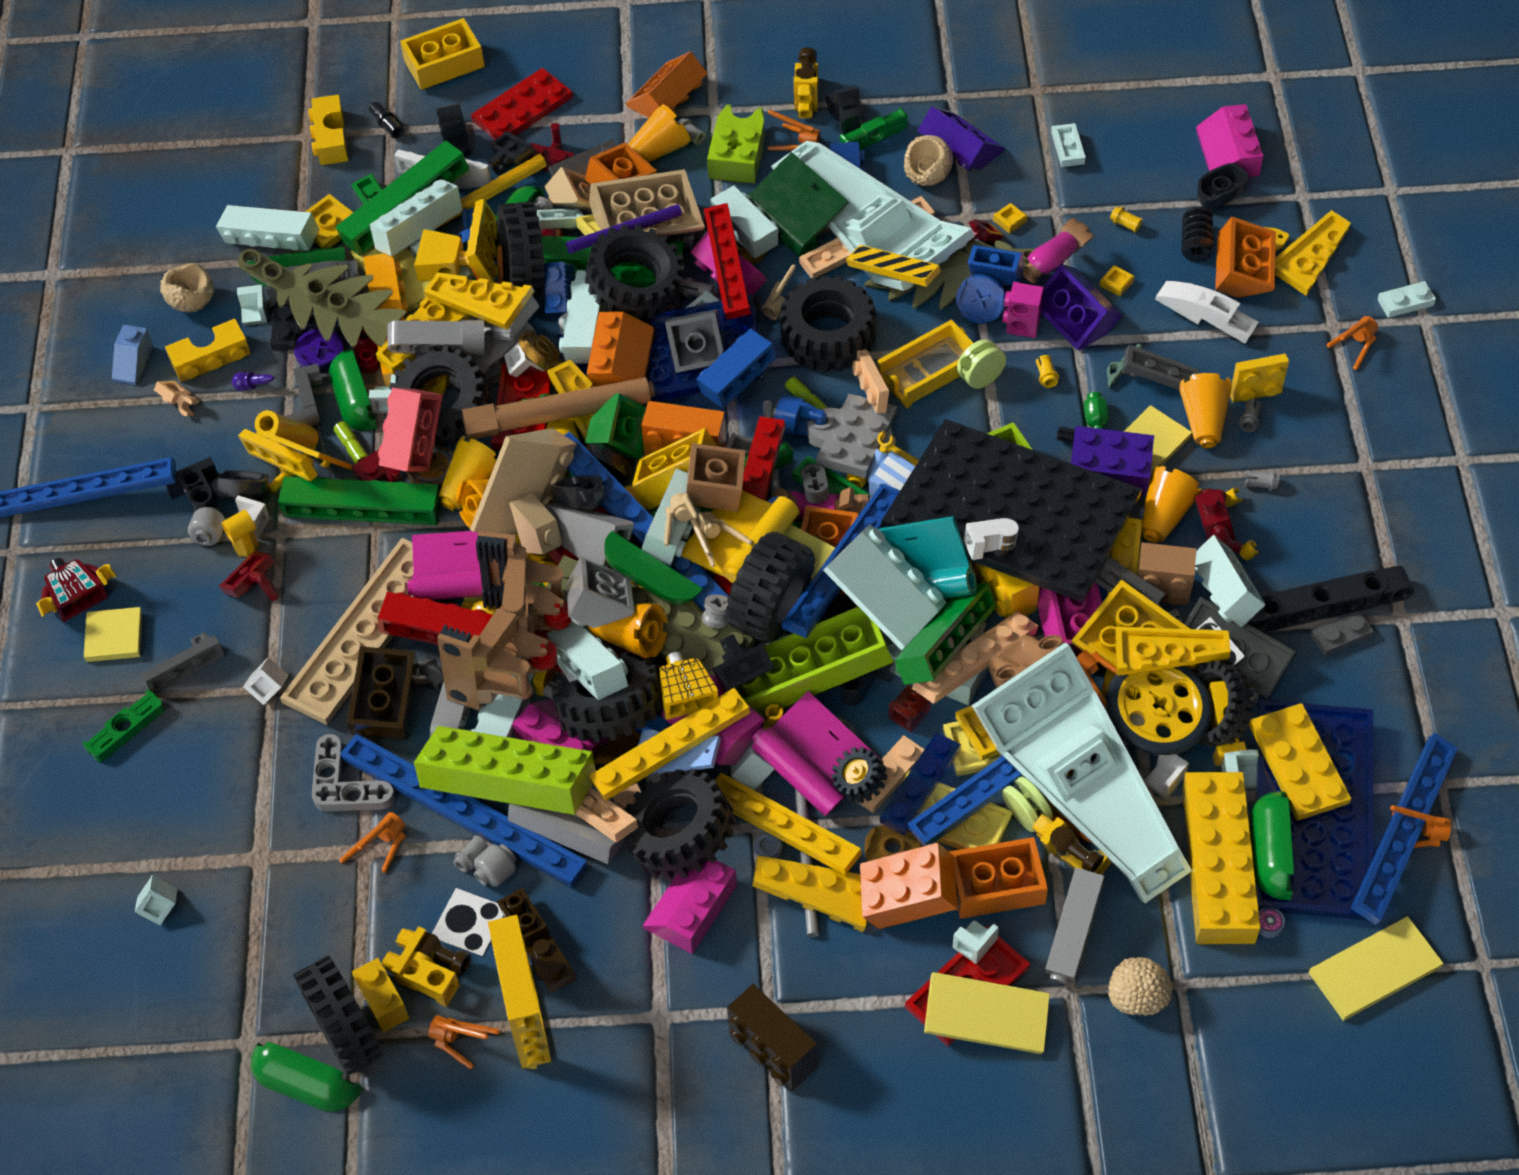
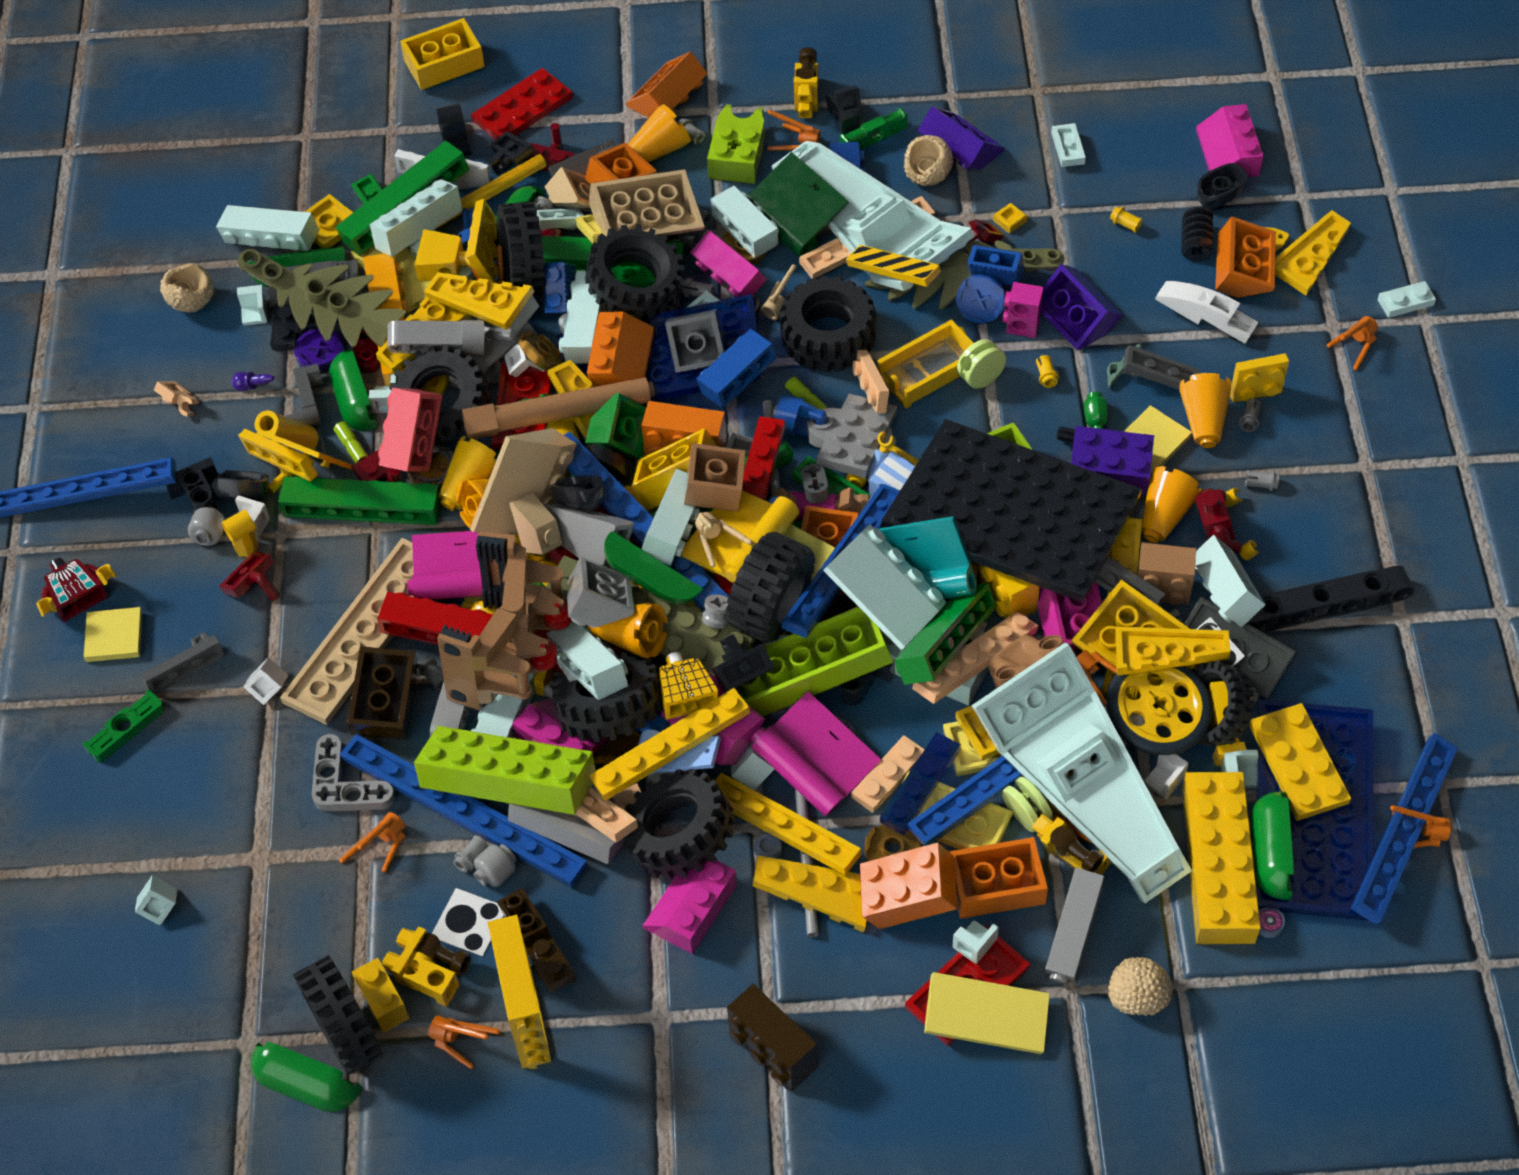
(131, 354): medium blue slope -> none
(193, 361): yellow arch -> none
(328, 130): yellow arch -> none
(386, 119): black axle -> none
(645, 221): dark purple piece -> none
(683, 510): tan plant -> none
(727, 261): red plate -> none
(772, 715): yellow pin -> none
(859, 774): black wheel -> none
(908, 708): clear red brick -> none
(990, 536): white leg -> none
(1057, 250): dark pink piece -> none
(1117, 280): yellow tile -> none
(1341, 633): dark grey plate -> none
(1375, 968): light yellow tile -> none

